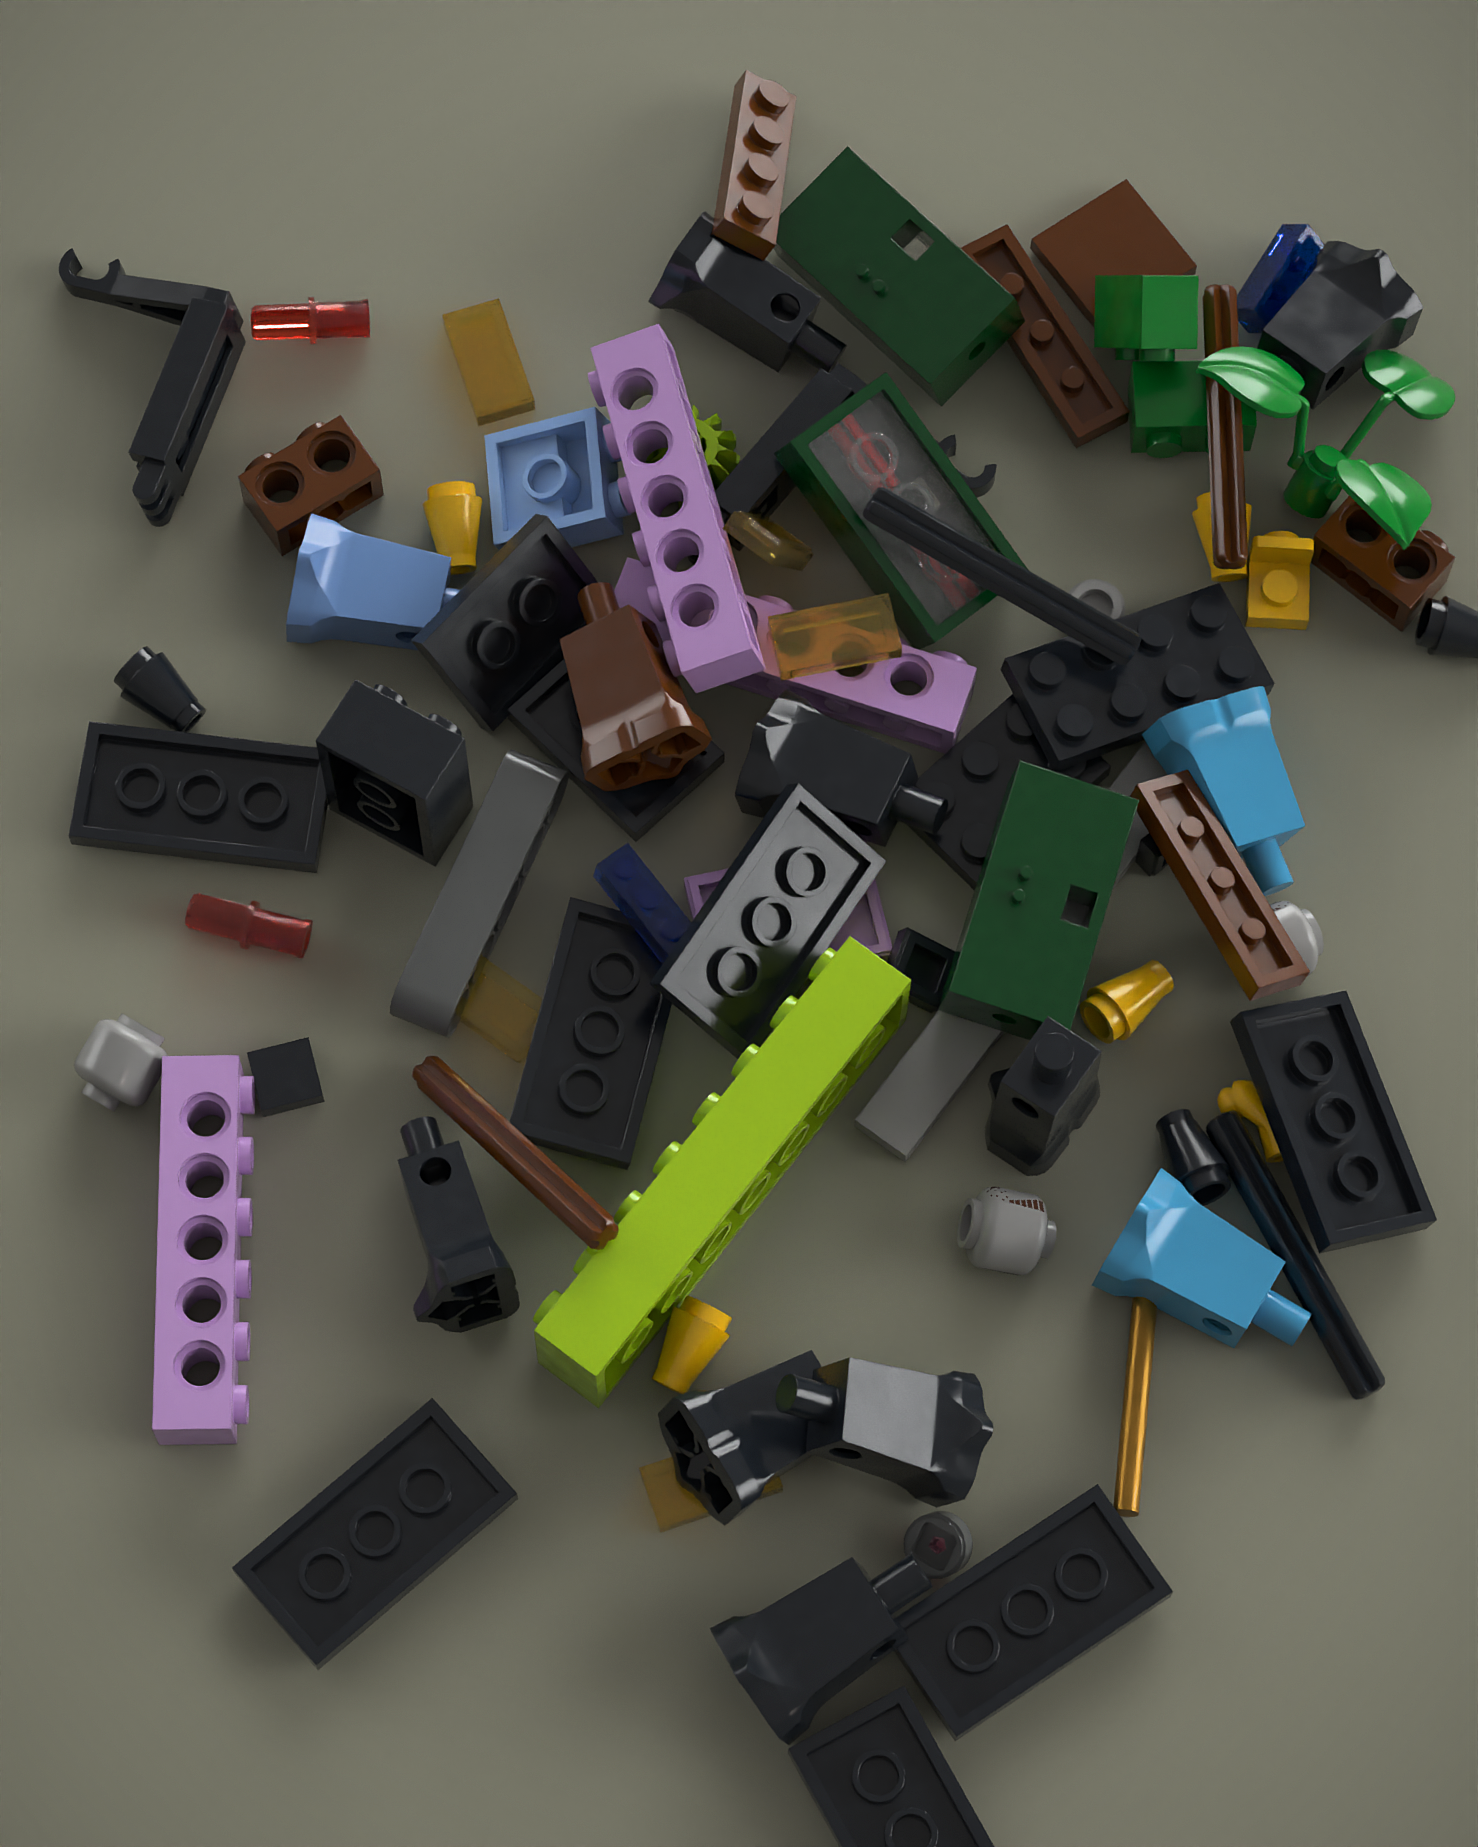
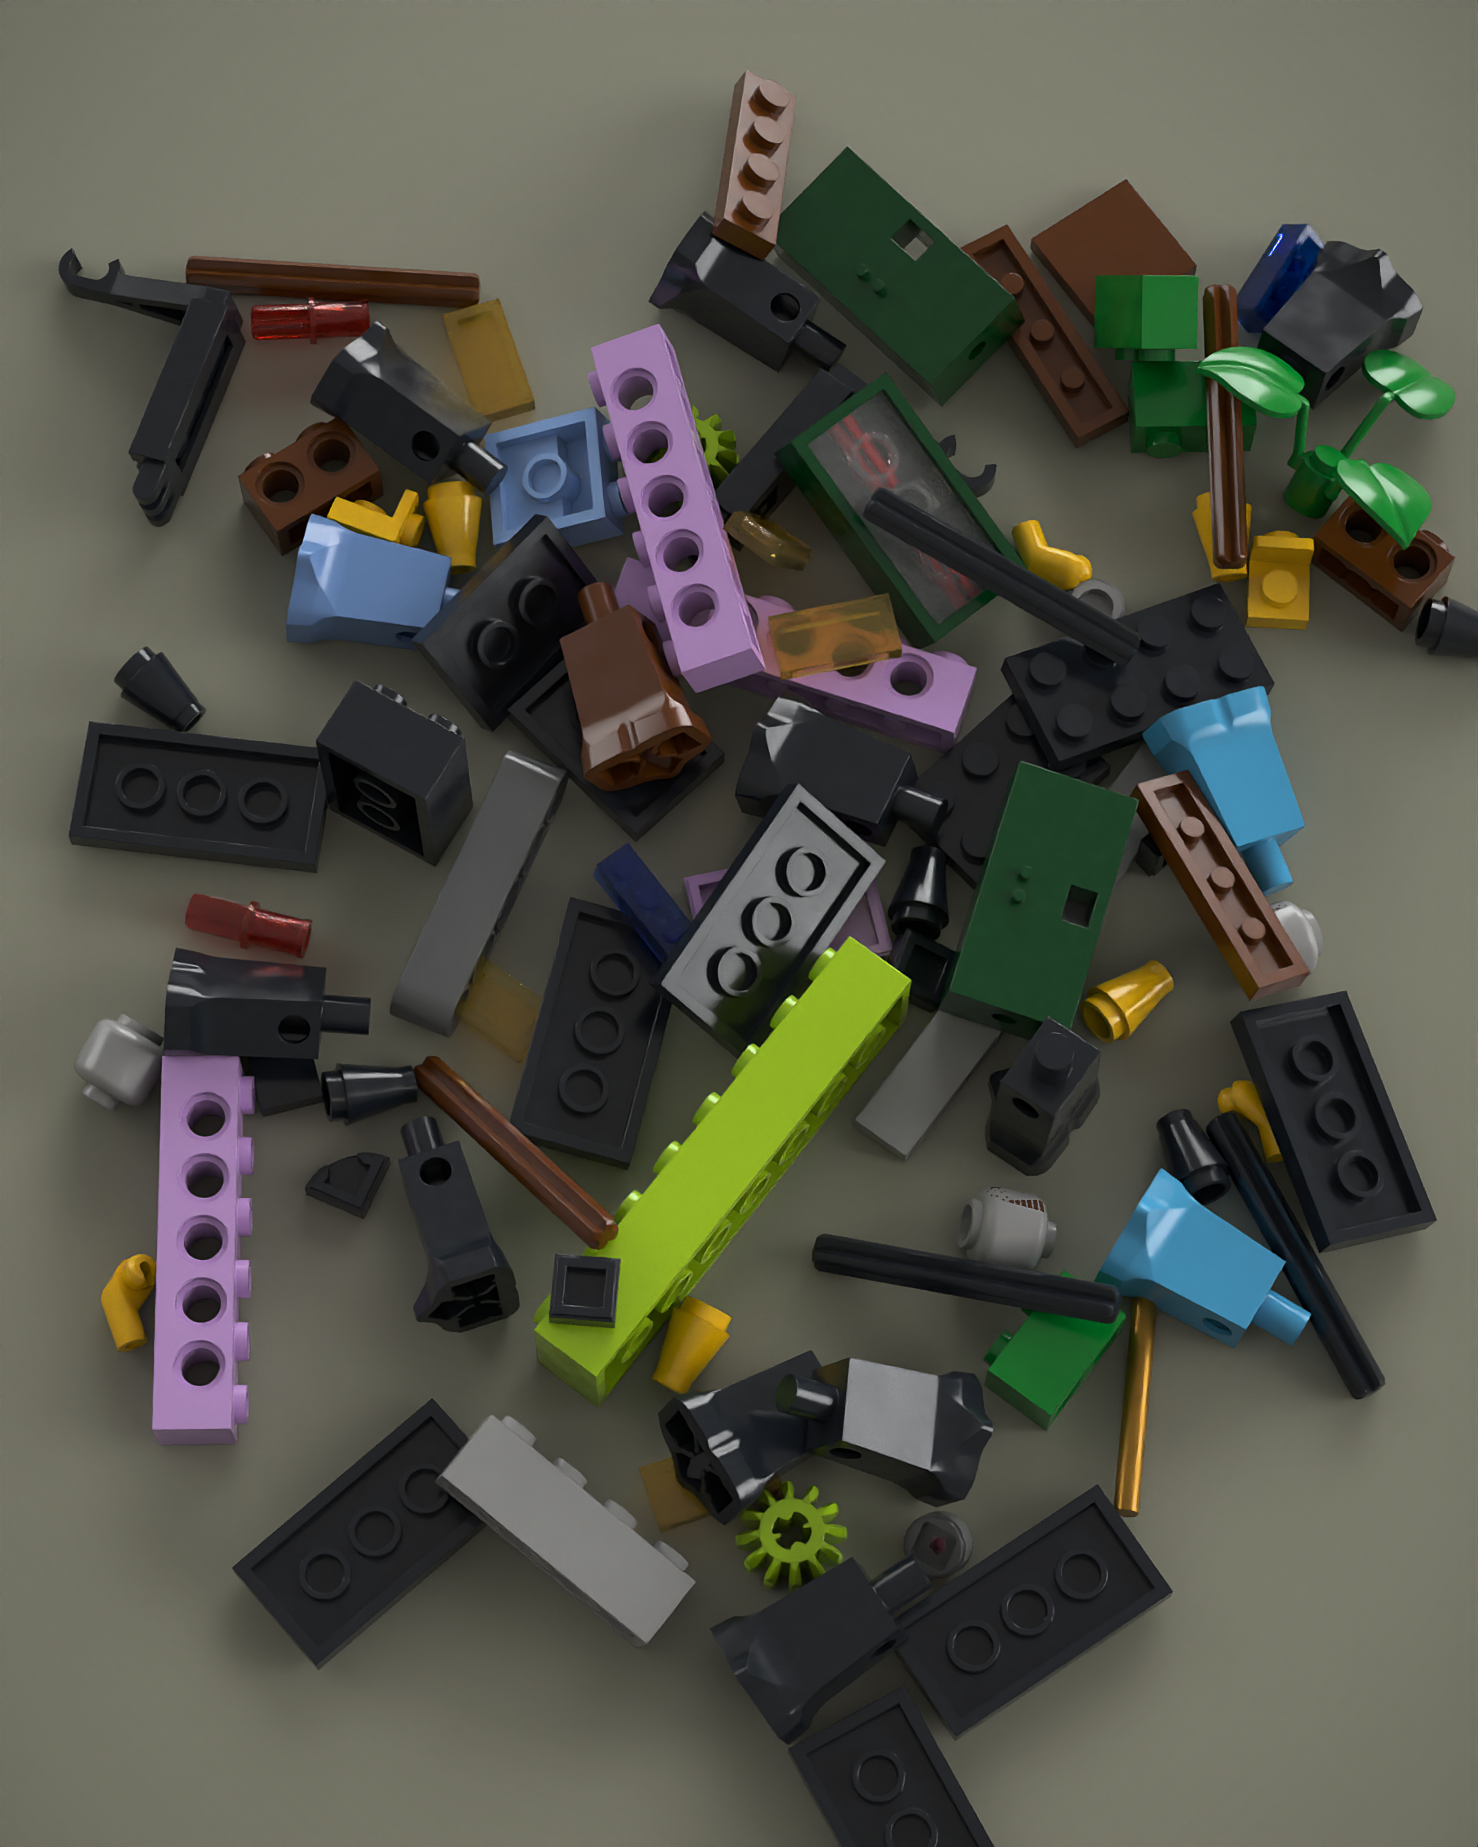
(124, 1298): none -> yellow arm
(253, 1008): none -> black piece
(335, 281): none -> reddish brown axle
(350, 1182): none -> black tile
(364, 1091): none -> black cone
(370, 520): none -> yellow bracket
(407, 412): none -> black piece
(566, 1530): none -> light grey brick
(584, 1290): none -> black tile
(781, 1517): none -> lime gear
(922, 894): none -> black cone
(967, 1278): none -> black axle
(1047, 1361): none -> green brick
(1052, 564): none -> yellow arm

